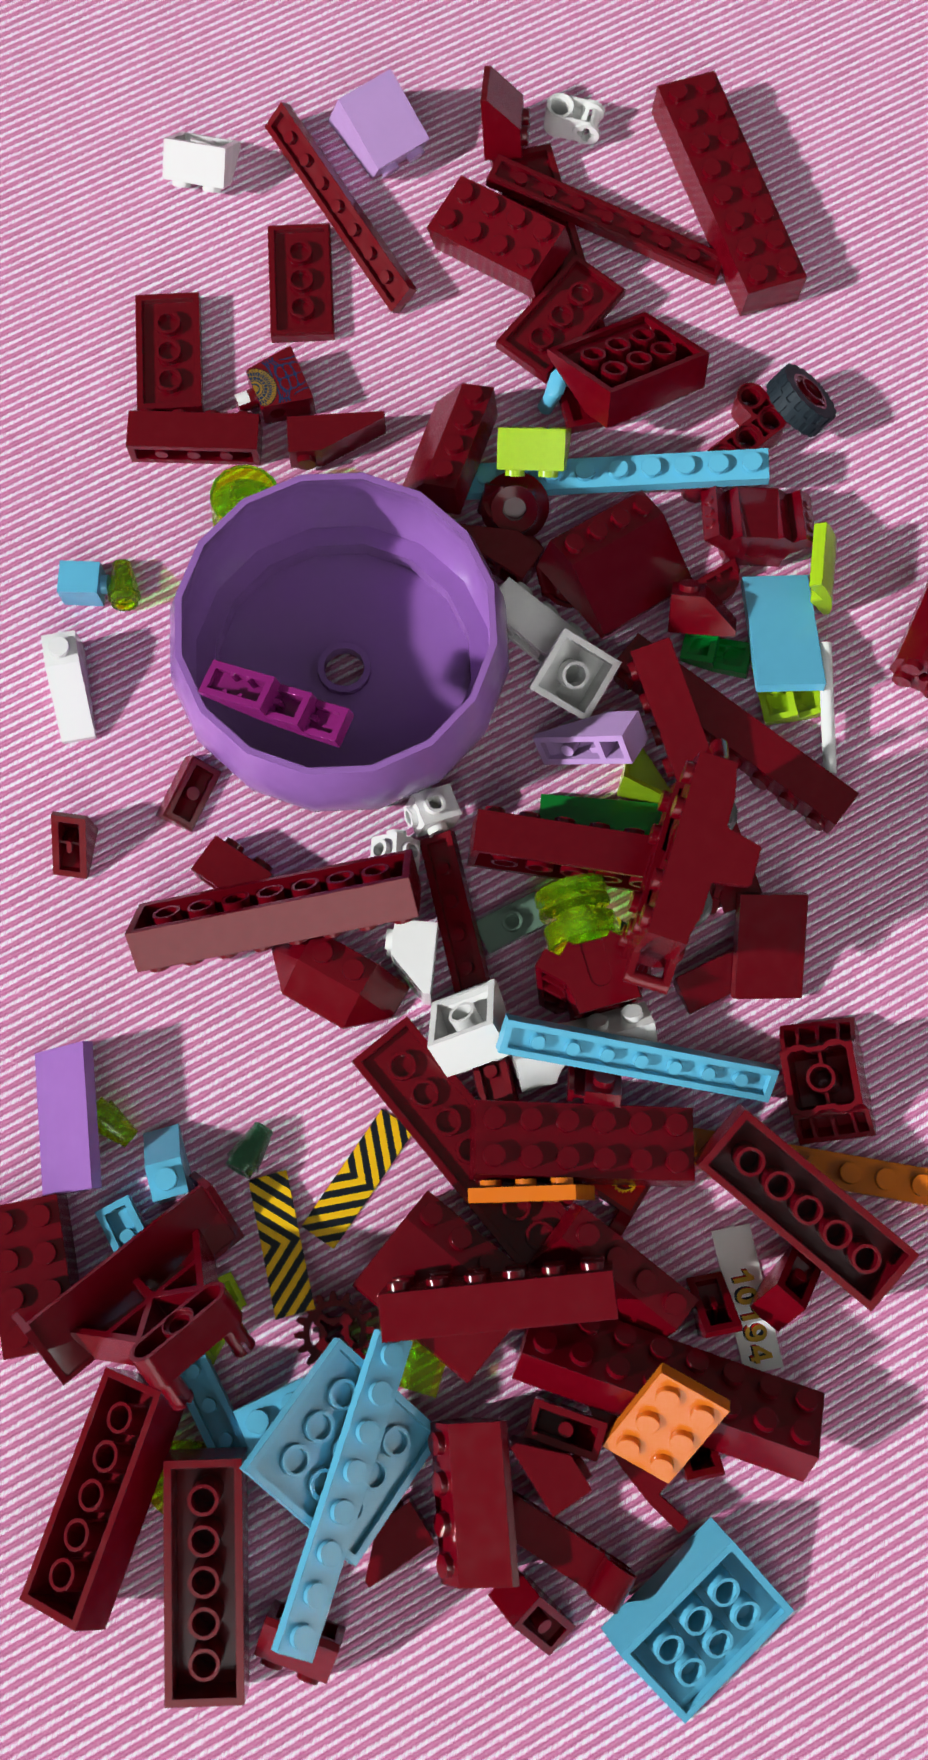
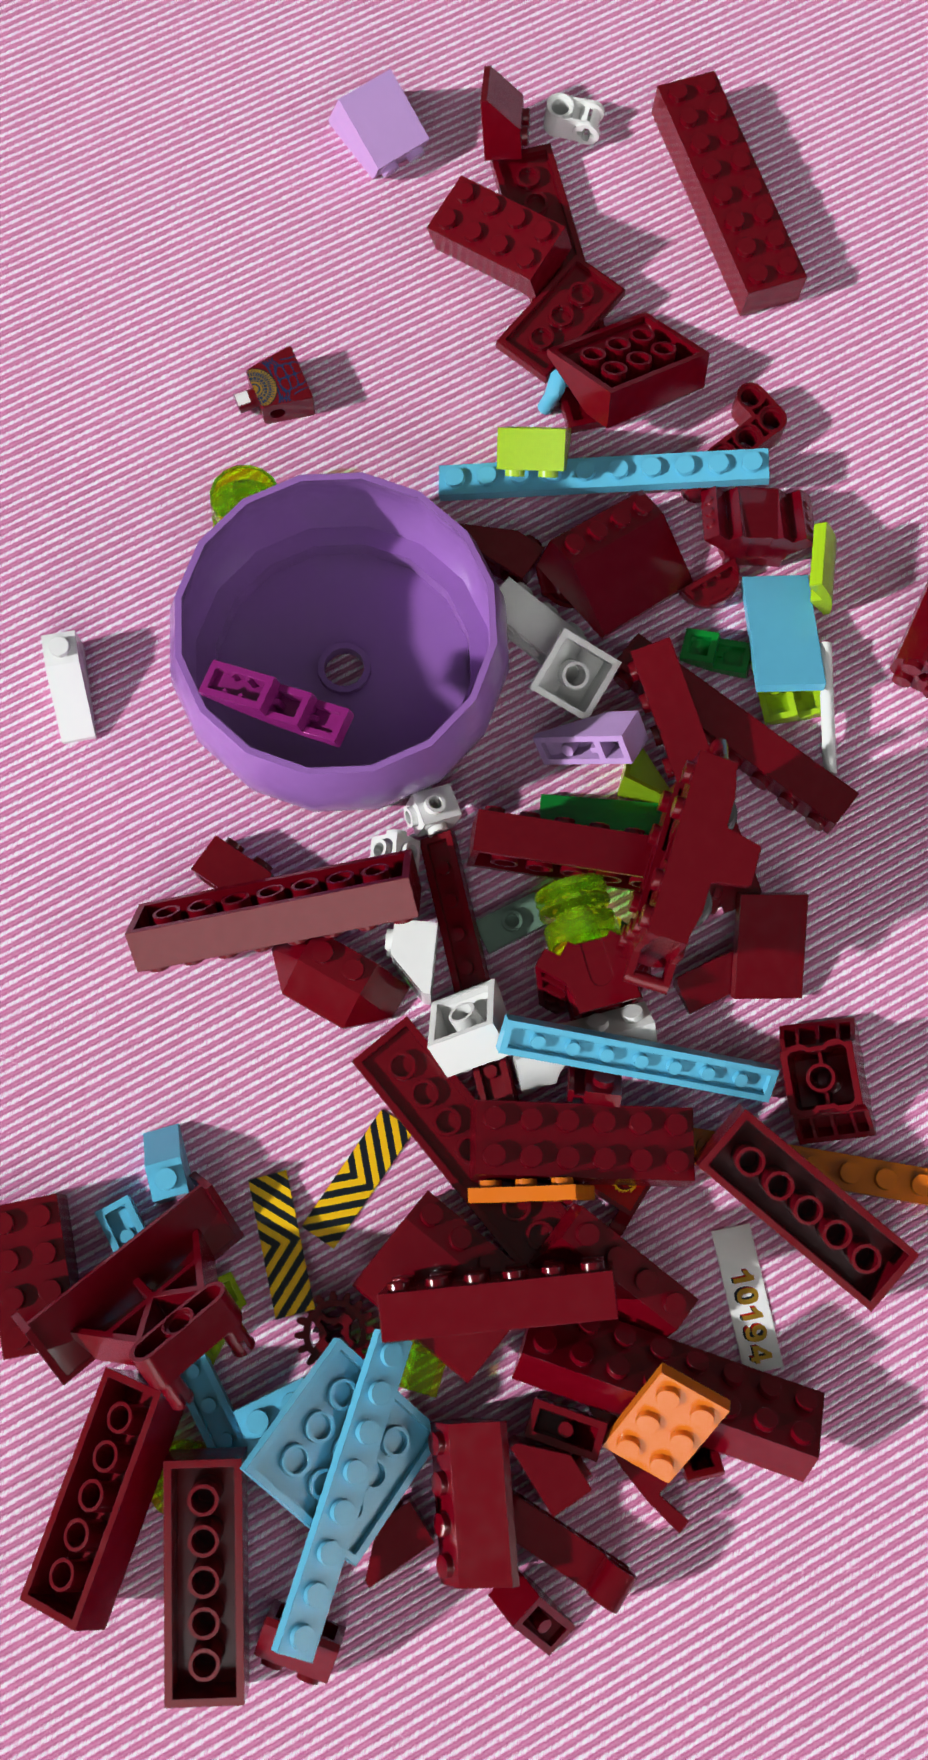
(68, 1119): medium lavender tile -> none
(72, 844): dark red slope -> none
(82, 583): medium azure brick -> none
(114, 1123): clear neon green cone -> none
(123, 587): clear neon green cone -> none
(169, 352): dark red plate -> none
(188, 793): dark red slope -> none
(194, 437): dark red brick -> none
(200, 161): white slope -> none
(249, 1151): clear green cone -> none
(301, 283): dark red tile -> none
(326, 437): dark red slope -> none
(340, 208): dark red plate -> none
(453, 446): dark red slope -> none
(514, 504): dark red piece -> none
(604, 219): dark red tile -> none
(697, 1620): medium azure slope -> none
(699, 611): dark red slope -> none
(715, 1309): dark red slope -> none
(786, 1289): dark red slope -> none
(800, 400): black wheel -> none

